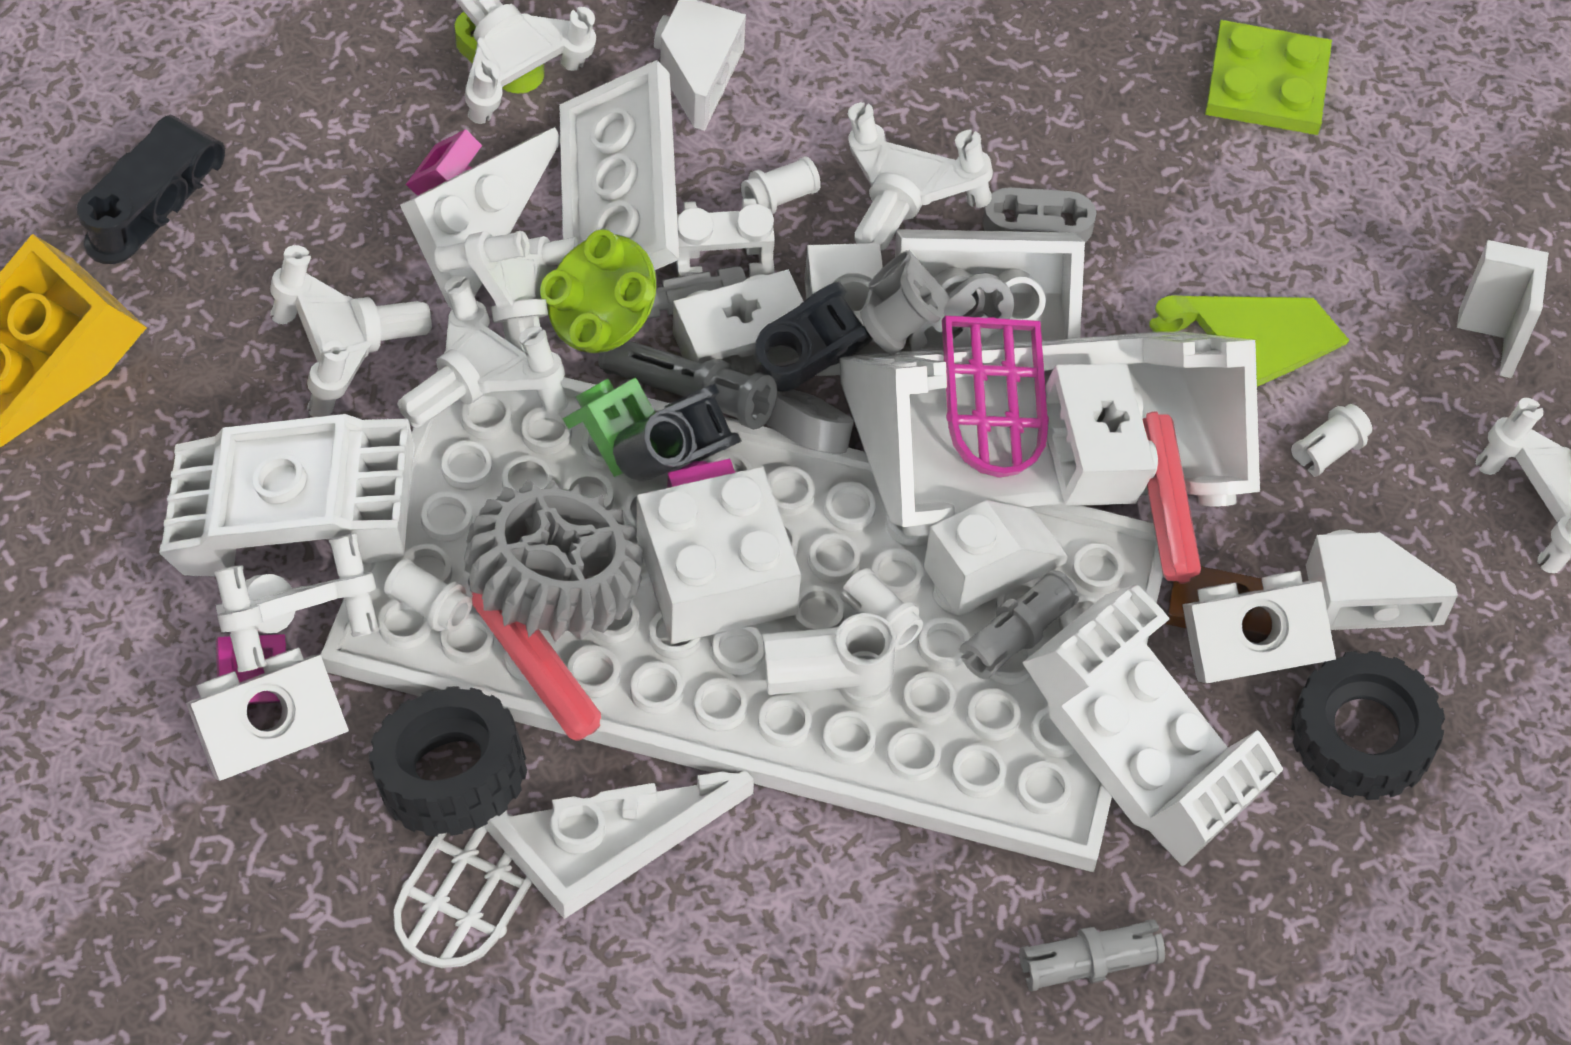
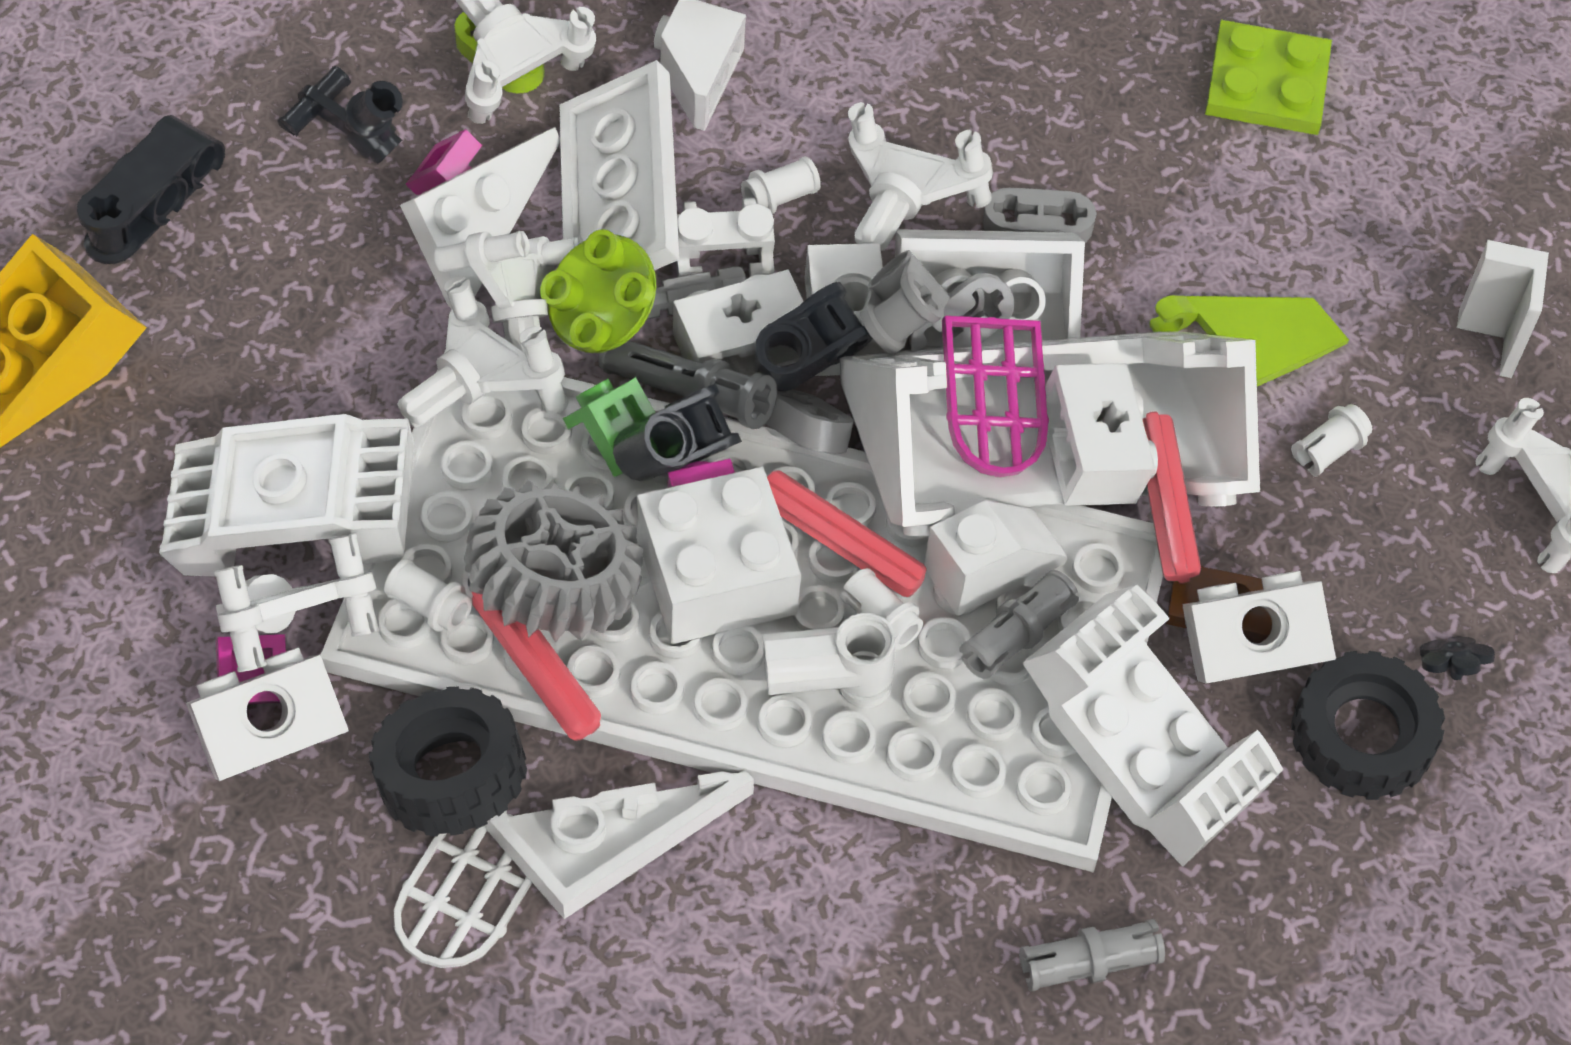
(337, 326): white axle -> none
(364, 120): none -> black pin
(846, 535): none -> coral axle
(1377, 583): white slope -> none
(1458, 655): none -> black plant

